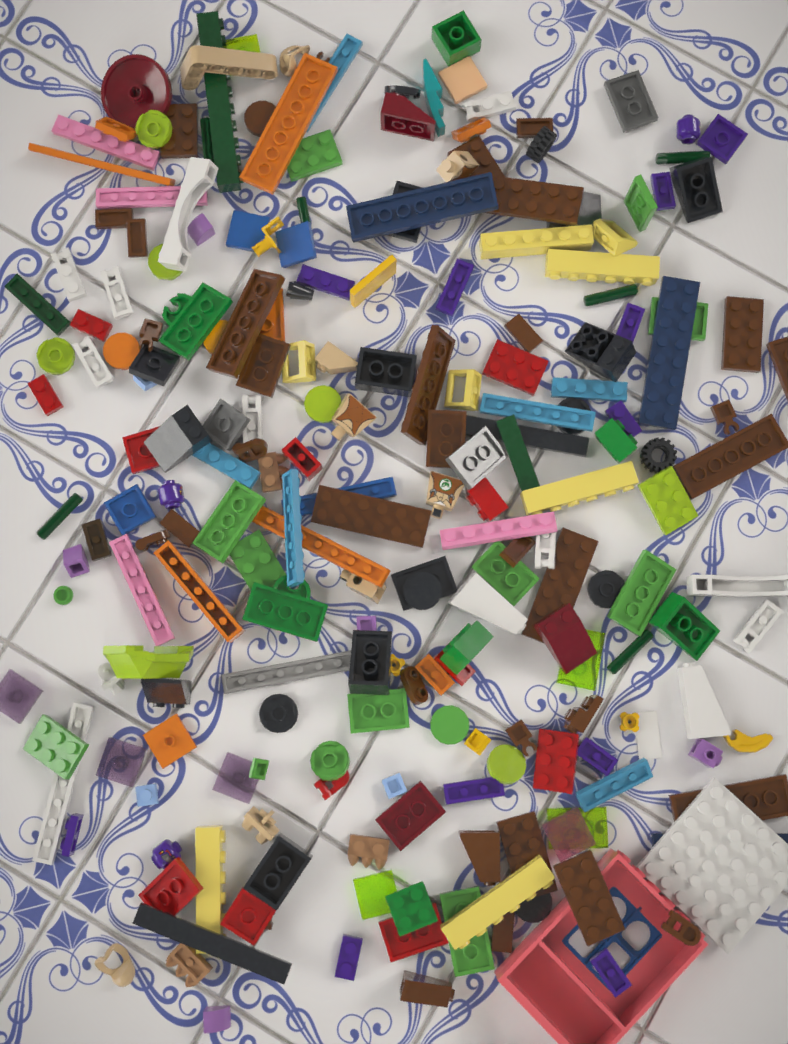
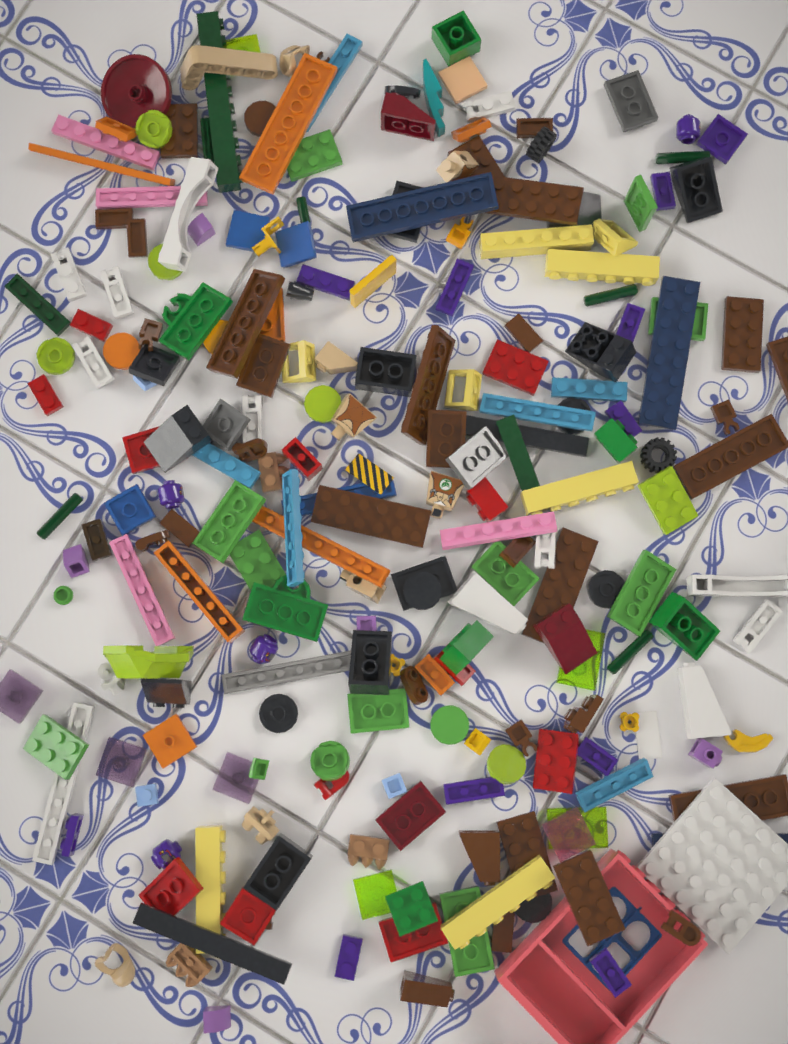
(263, 649): none -> dark purple head
(369, 473): none -> sticker
(459, 234): none -> light orange plate

